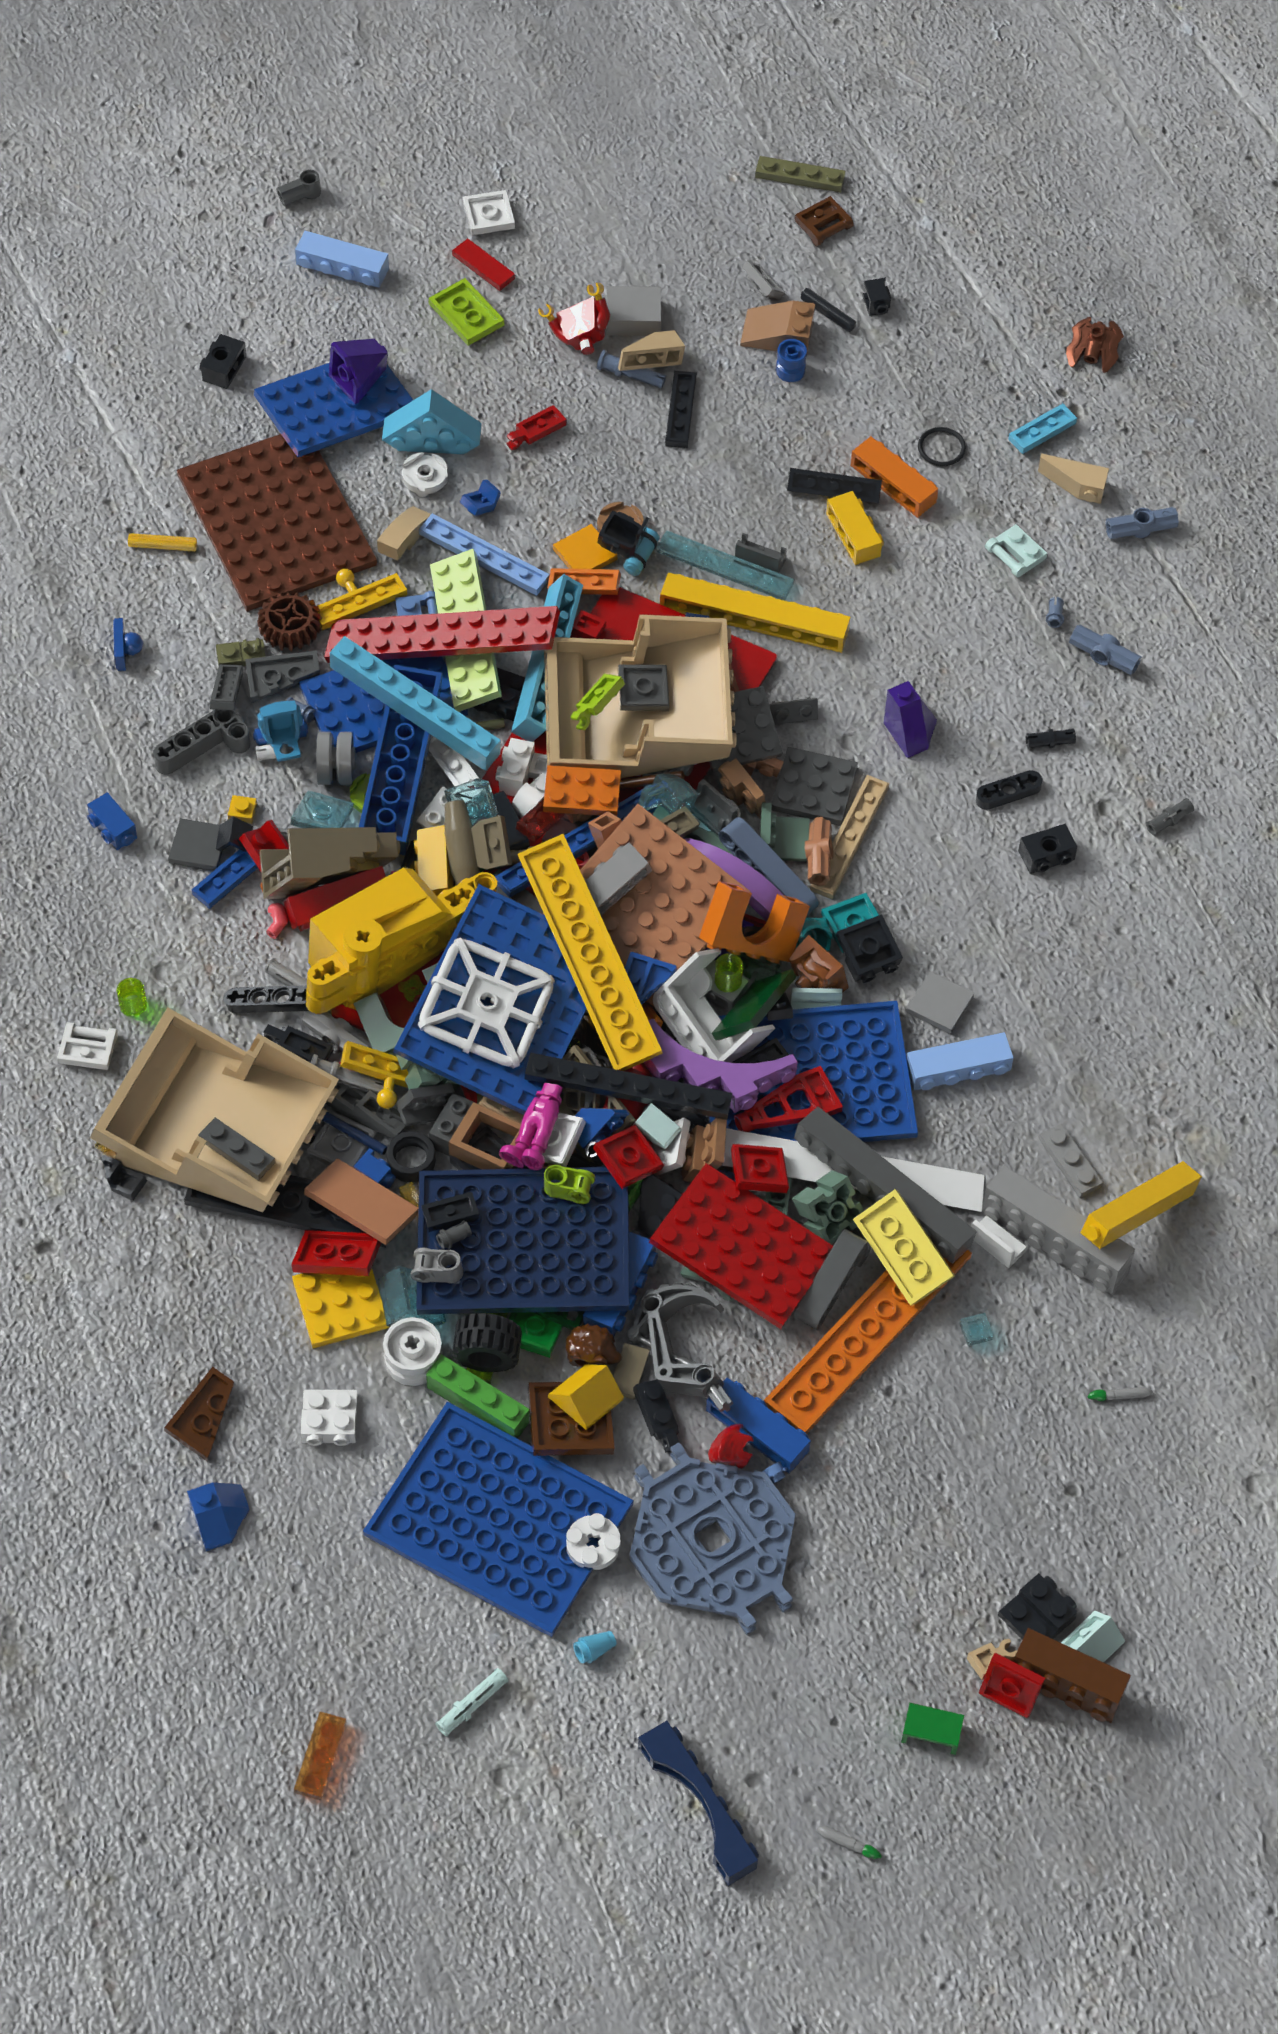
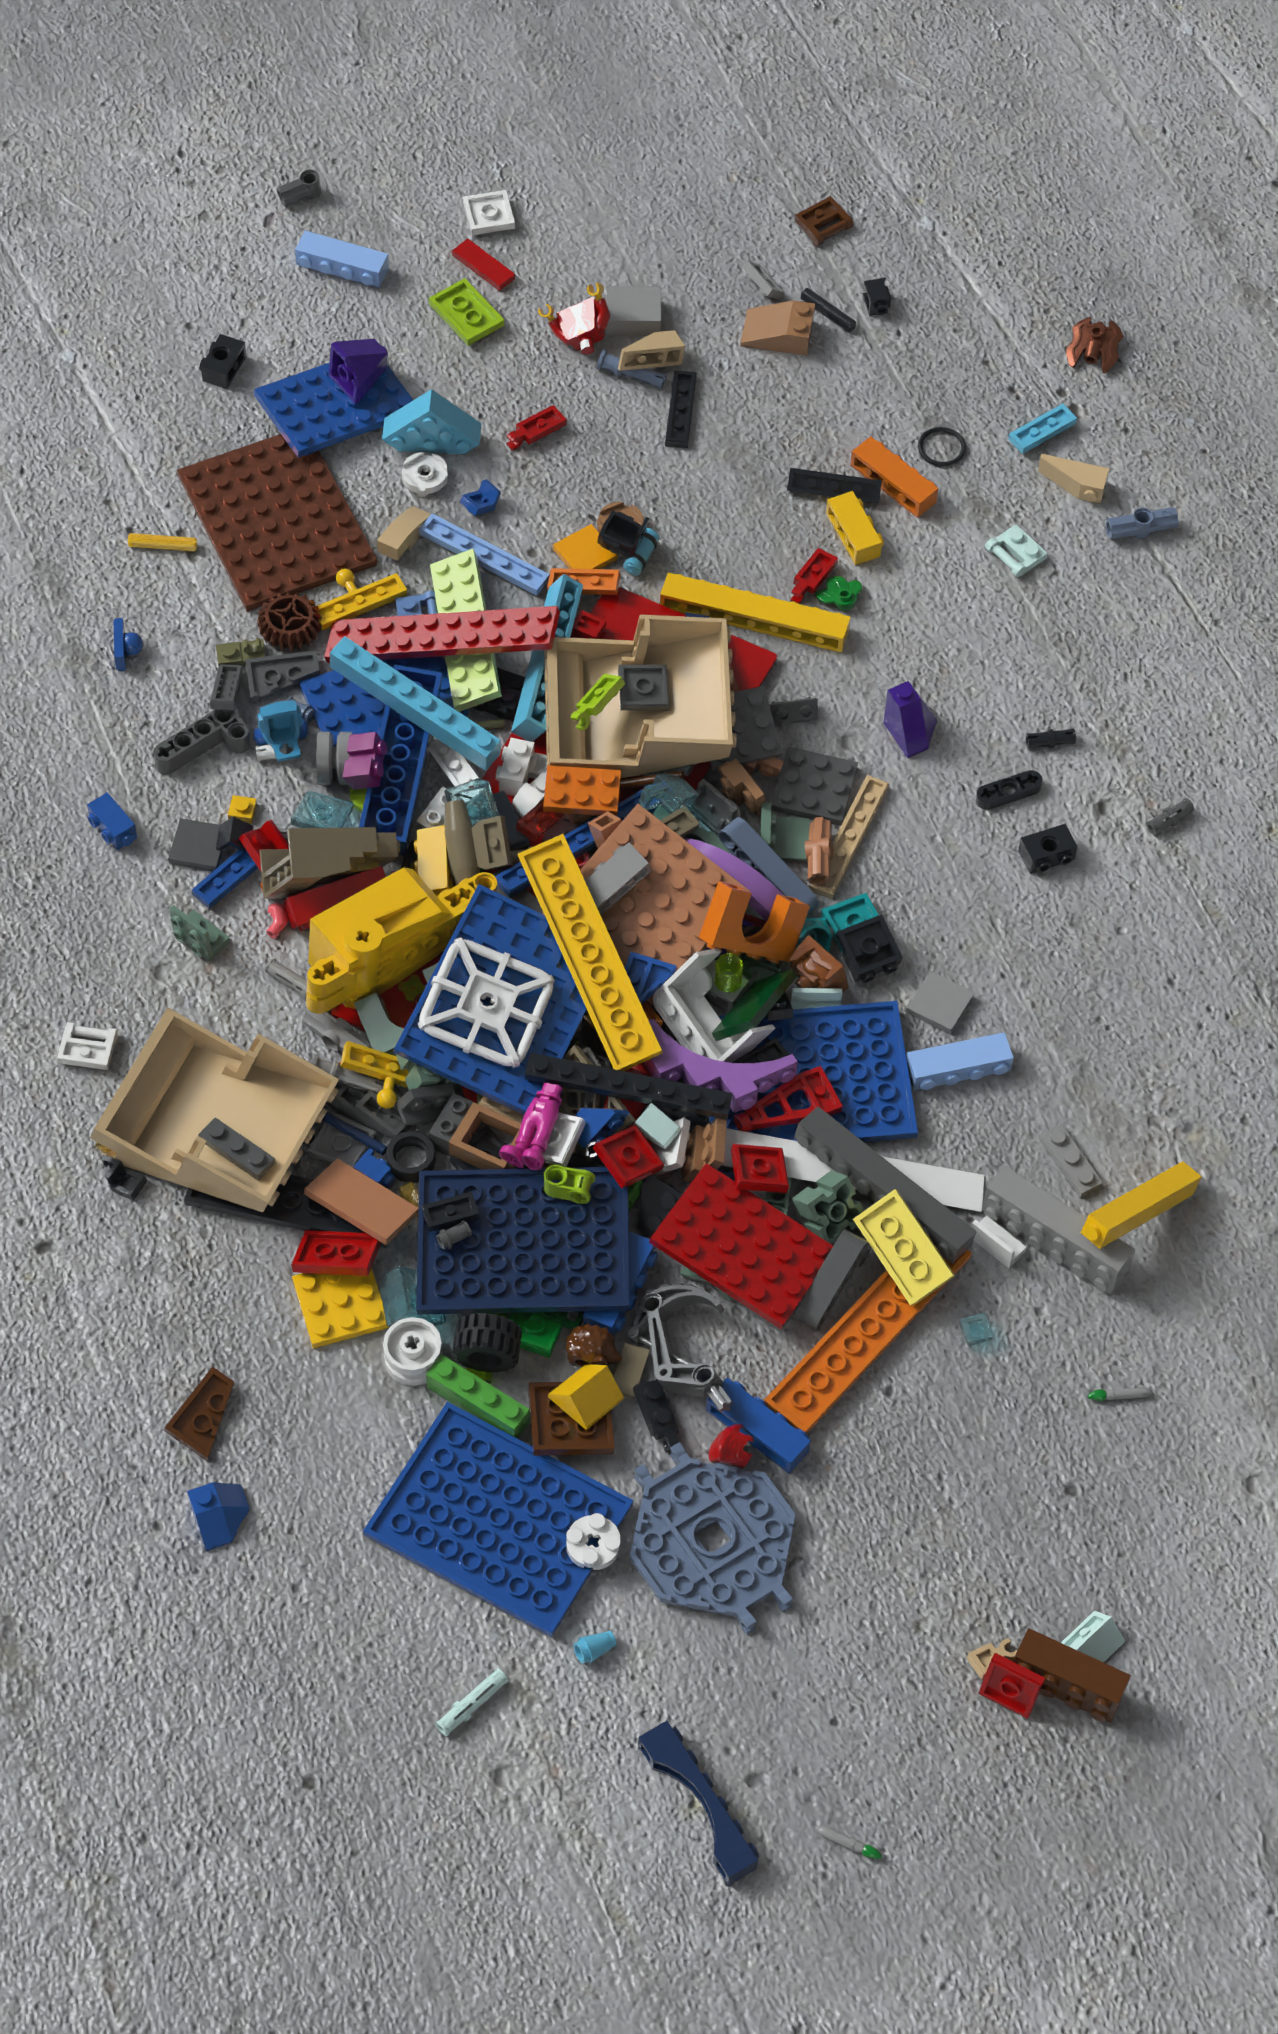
(134, 1006): clear neon green piece -> none
(198, 933): none -> sand green bracket
(270, 1004): black beam -> none
(299, 1042): black hinge -> none
(320, 1756): clear orange plate -> none
(329, 1417): white plate -> none
(365, 760): none -> magenta brick
(434, 1266): light grey piece -> none
(725, 565): clear light blue tile -> none
(760, 555): dark grey hinge -> none
(775, 1472): medium blue plate -> none
(791, 360): blue wheel -> none
(800, 174): olive plate -> none
(813, 574): none -> red plate
(840, 592): none -> green plate
(933, 1726): green panel -> none
(1039, 1608): black plate -> none
(1055, 615): sand blue pin -> none
(1105, 649): sand blue piece -> none

